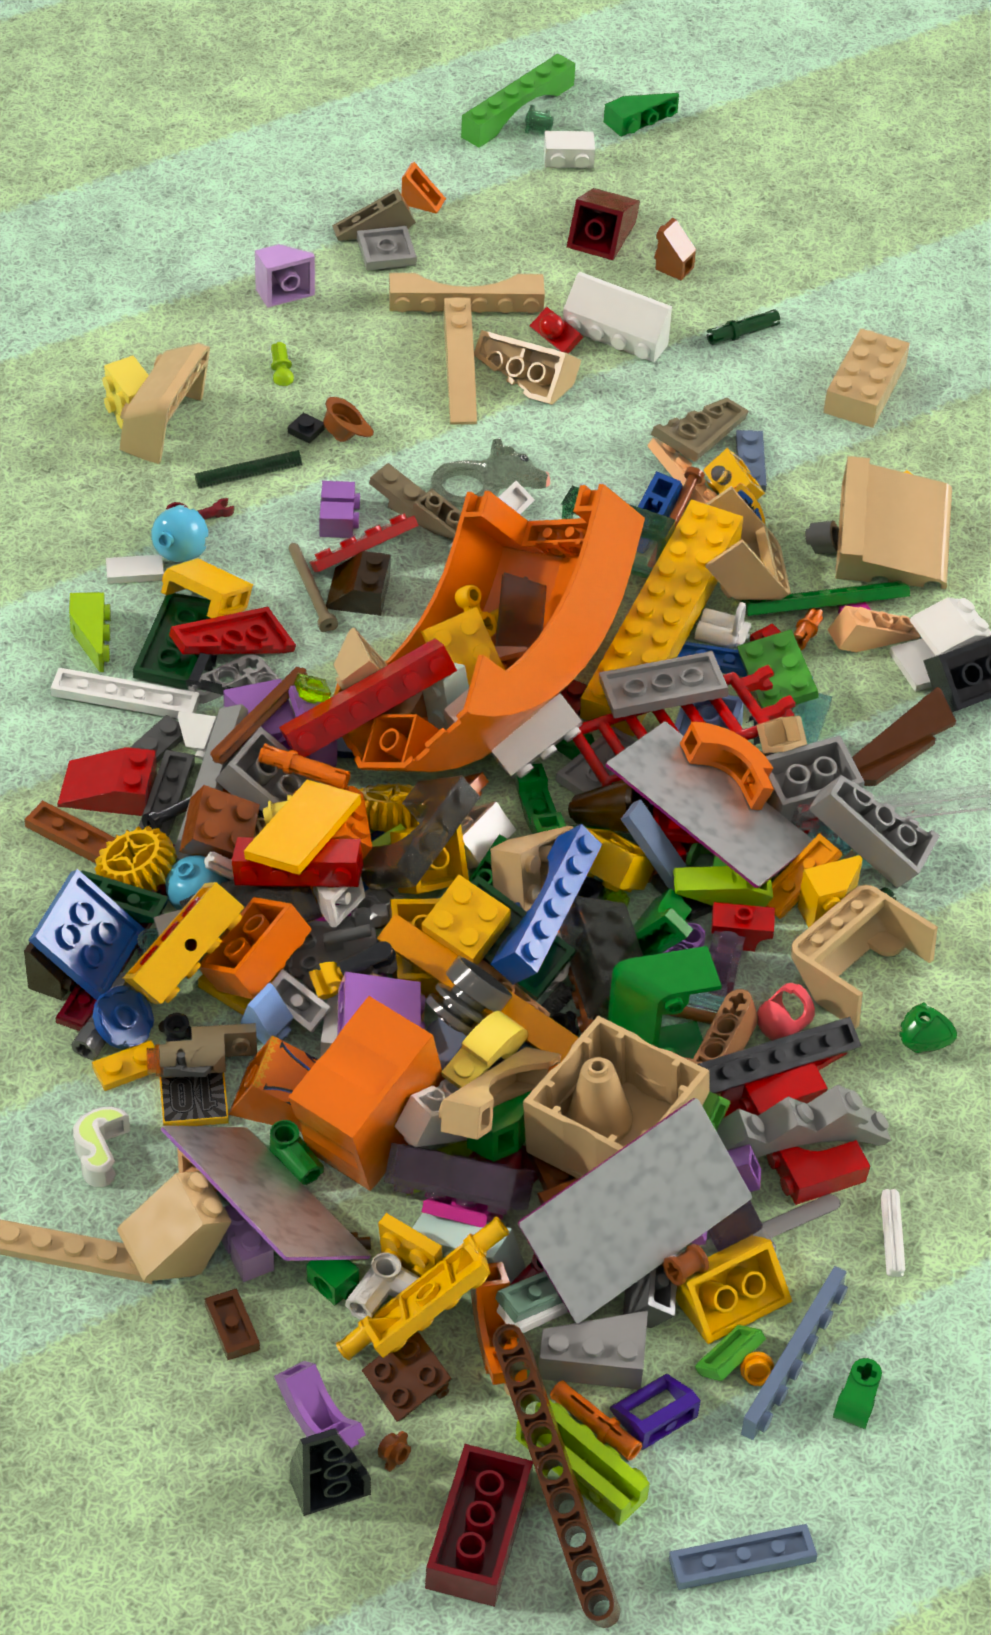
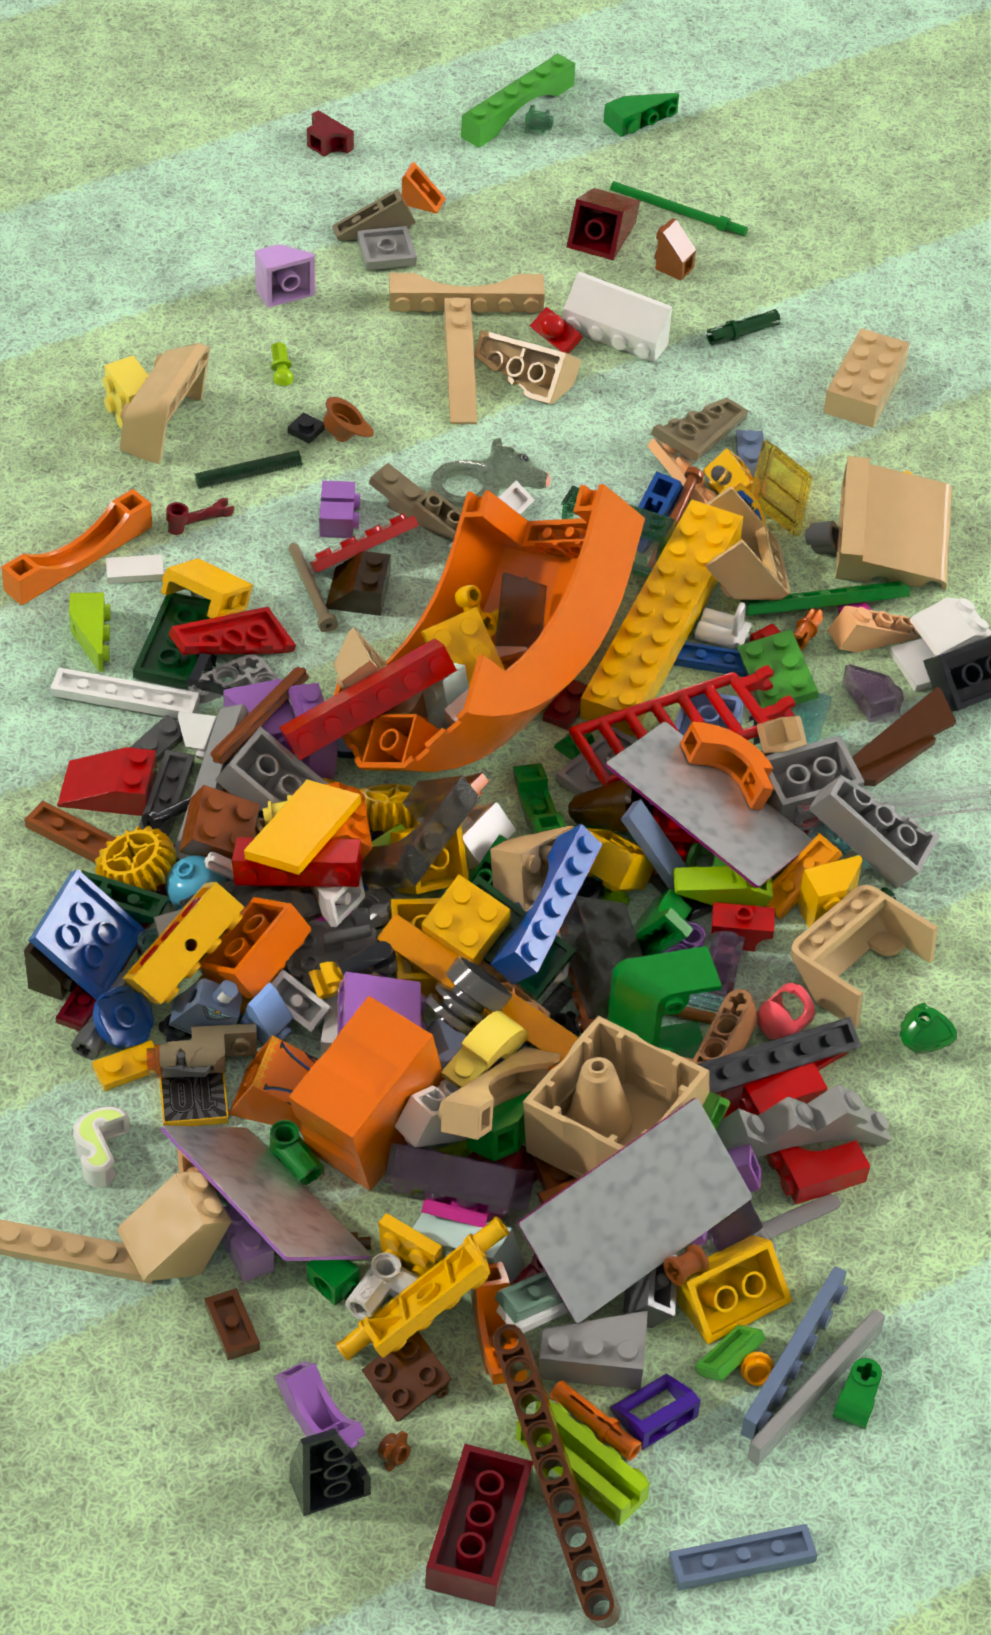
(36, 573): none -> orange arch
(179, 534): medium azure cylinder -> none
(206, 1005): none -> sand blue torso
(291, 762): orange pin -> none
(312, 688): clear neon green plate -> none
(329, 135): none -> dark red brick
(537, 737): white slope -> none
(569, 149): white brick -> none
(663, 684): light grey plate -> none
(721, 223): none -> green bar
(781, 487): none -> clear yellow piece
(815, 1387): none -> light grey tile
(873, 692): none -> clear purple slope
(892, 1233): white axle -> none

